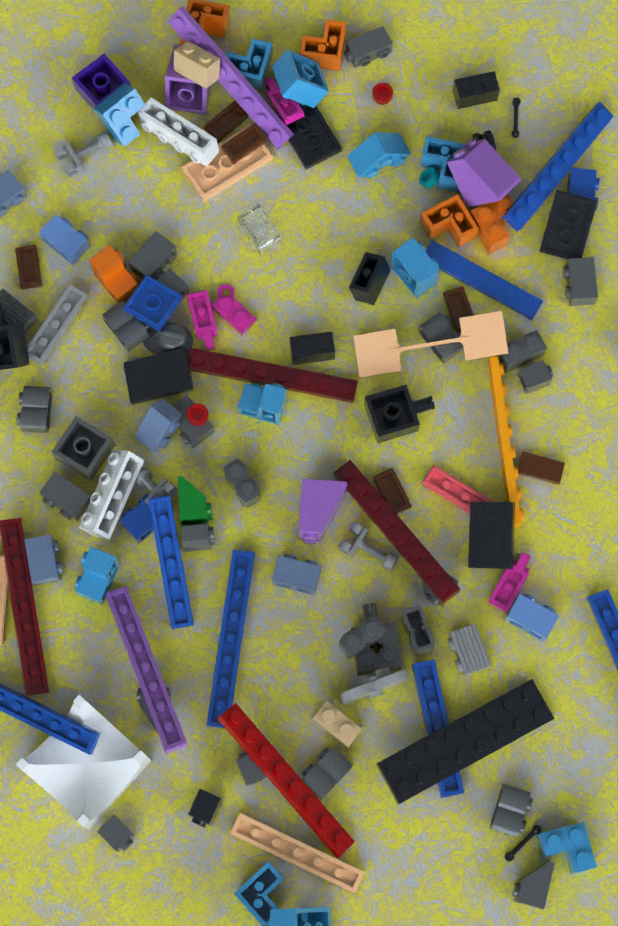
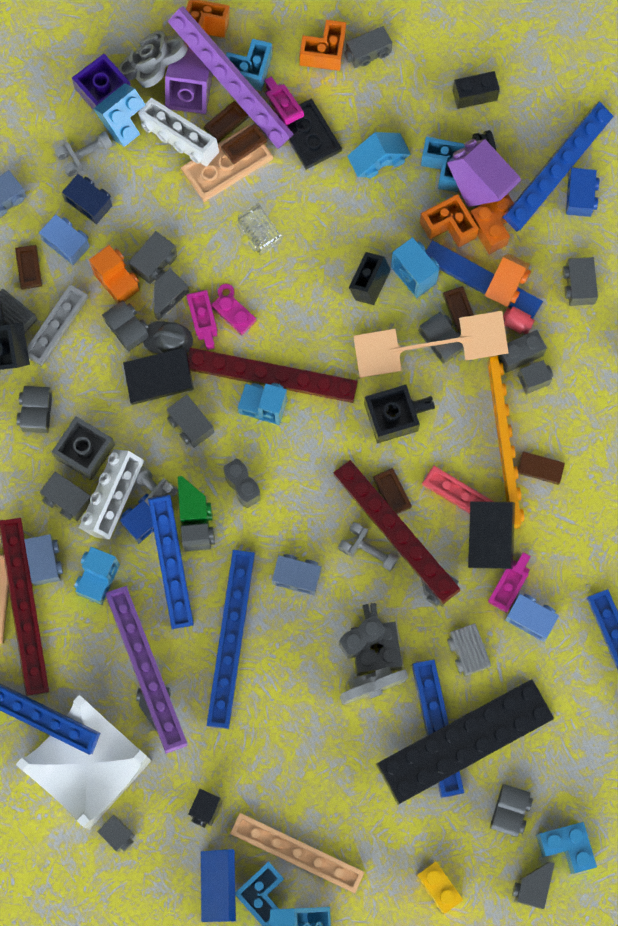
(87, 198): none -> dark blue brick
(152, 57): none -> light grey plant
(152, 303): blue tile -> none
(158, 425): sand blue brick -> none
(196, 64): tan brick -> none
(197, 414): red tile -> none
(218, 886): none -> blue tile
(249, 770): dark grey brick -> none
(286, 780): red plate -> none
(300, 79): dark azure brick -> none
(312, 348): black brick -> none
(318, 507): medium lavender slope -> none
(326, 772): dark grey brick -> none
(337, 725): tan brick -> none
(382, 93): red tile -> none
(420, 636): dark grey brick -> none
(429, 177): teal tile -> none
(439, 887): none -> yellow brick
(507, 279): none -> orange brick
(509, 856): black hinge -> none
(516, 102): black hinge -> none
(518, 320): none -> coral brick
(568, 225): black tile -> none

